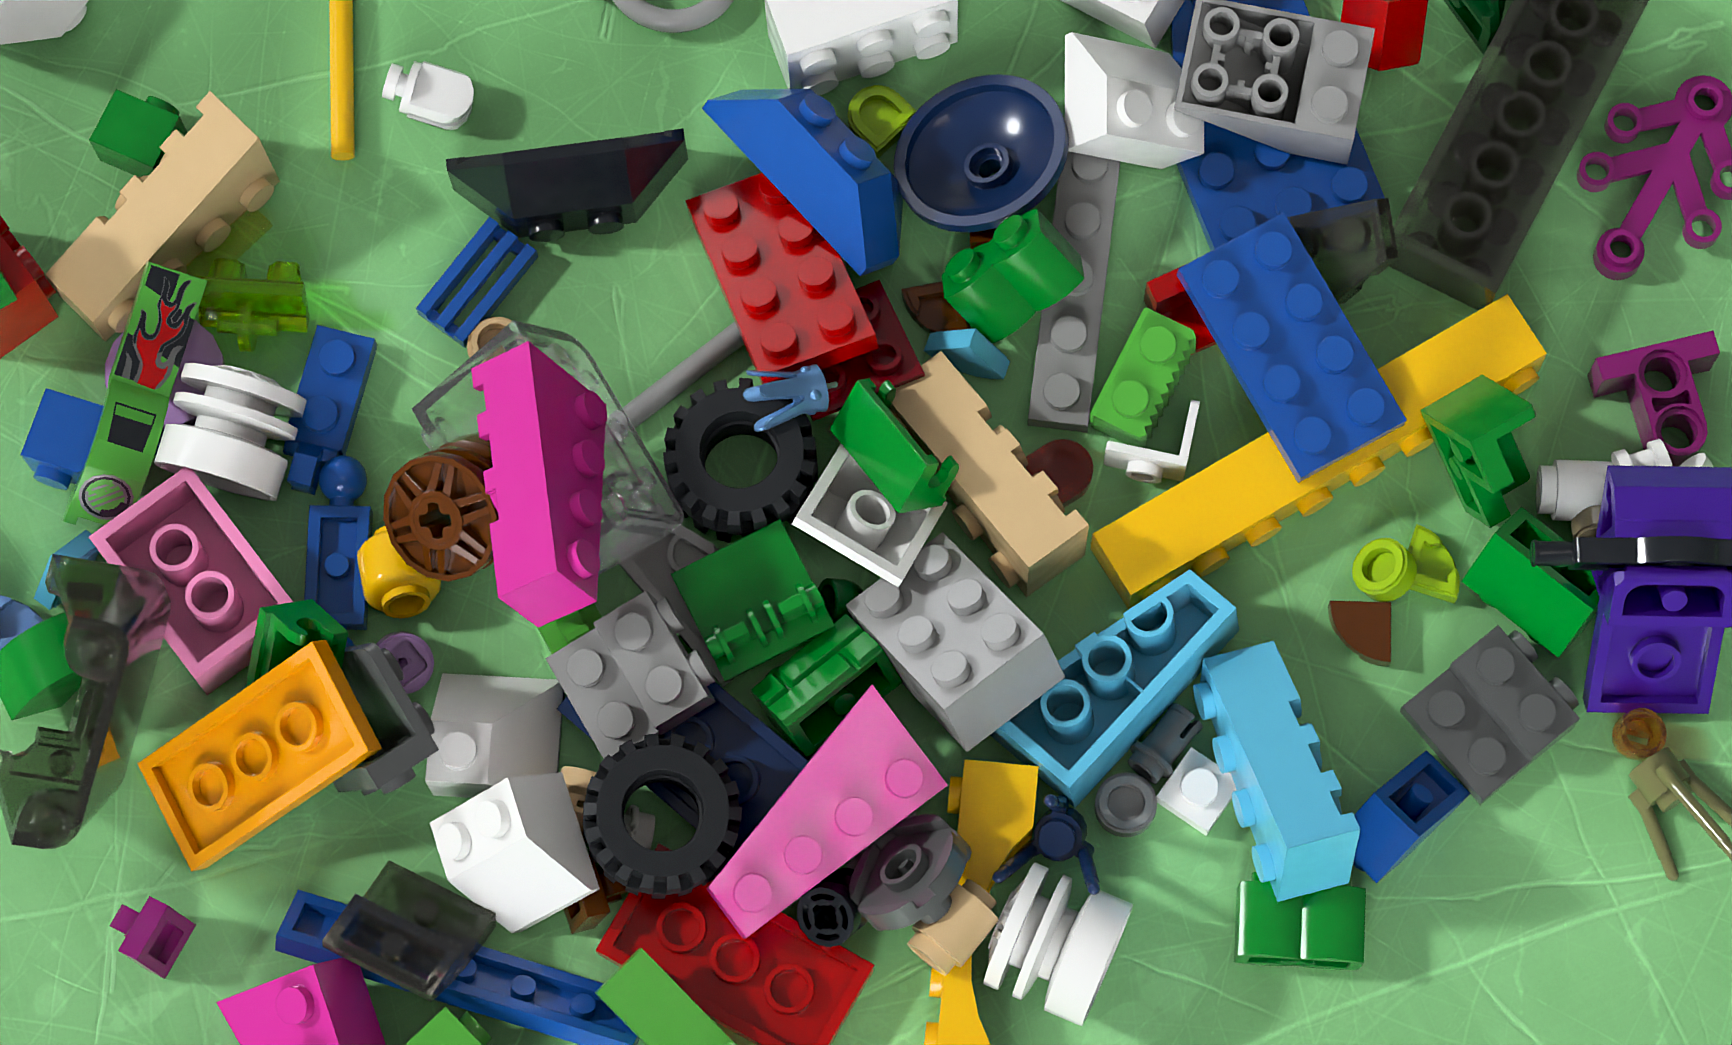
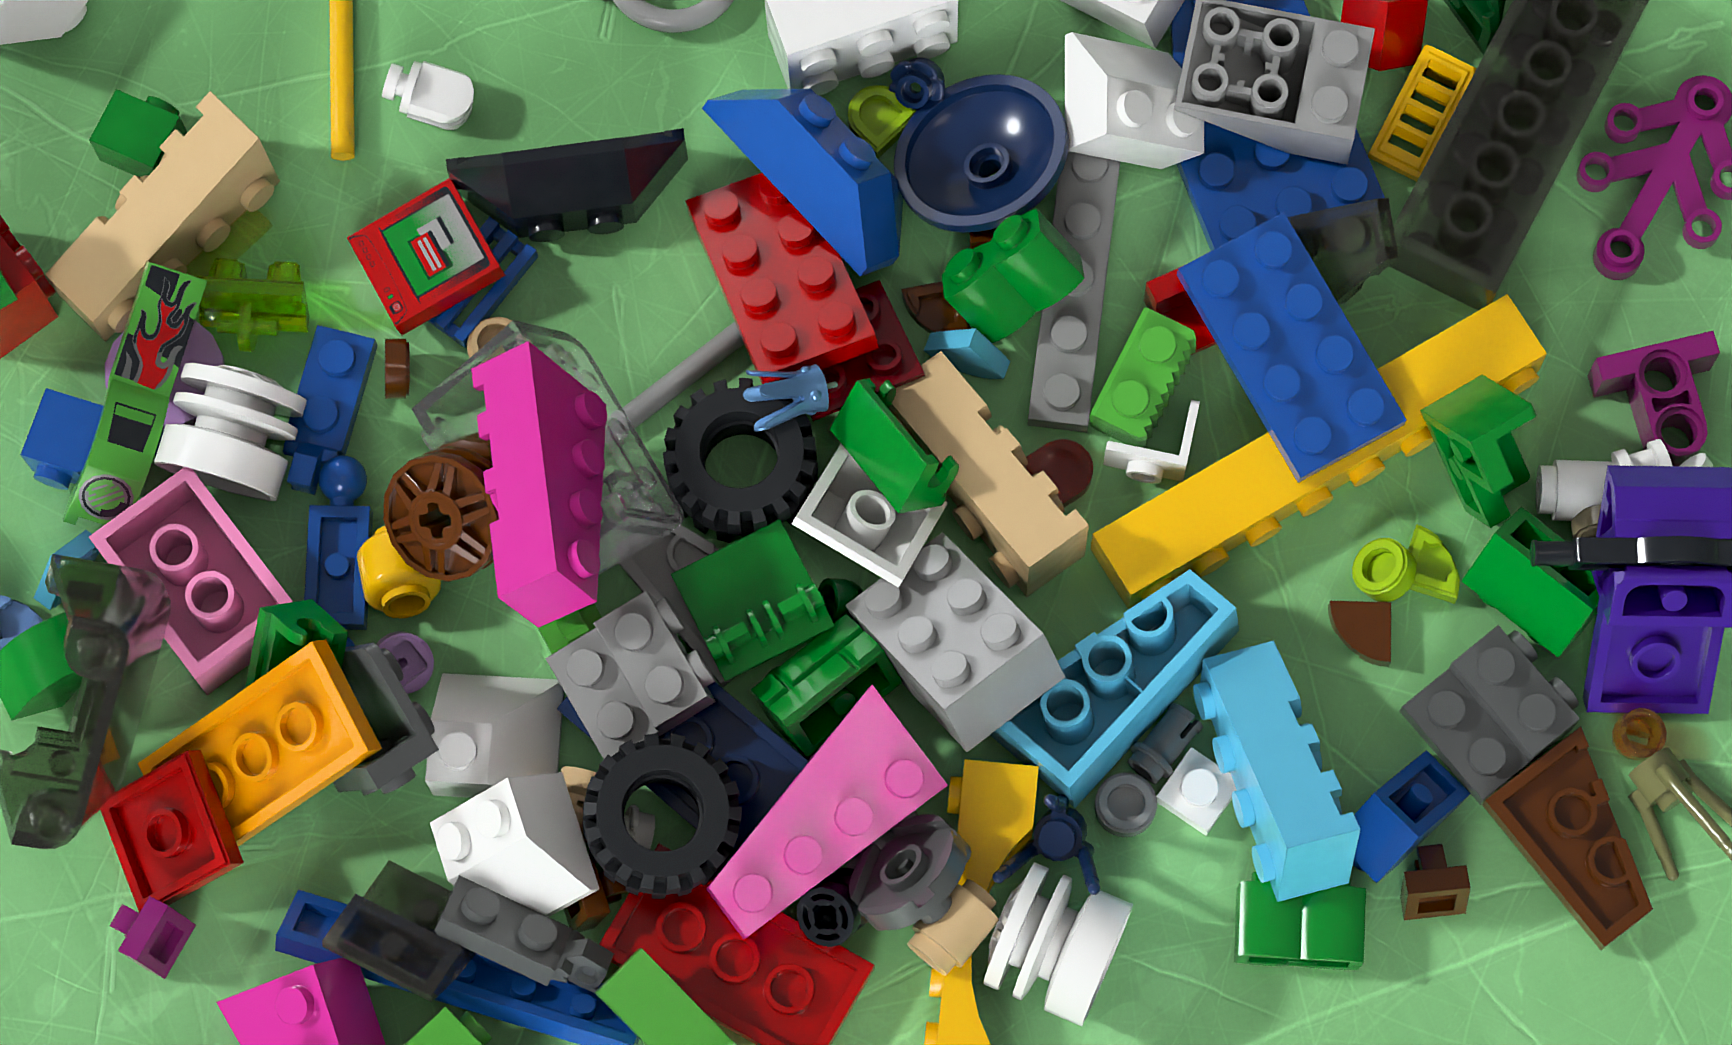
(171, 831): none -> red tile
(397, 368): none -> reddish brown tile
(426, 256): none -> tile
(520, 937): none -> dark grey hinge
(920, 71): none -> dark blue plate
(1433, 886): none -> reddish brown tile
(1443, 69): none -> yellow slope
(1569, 835): none -> reddish brown wing

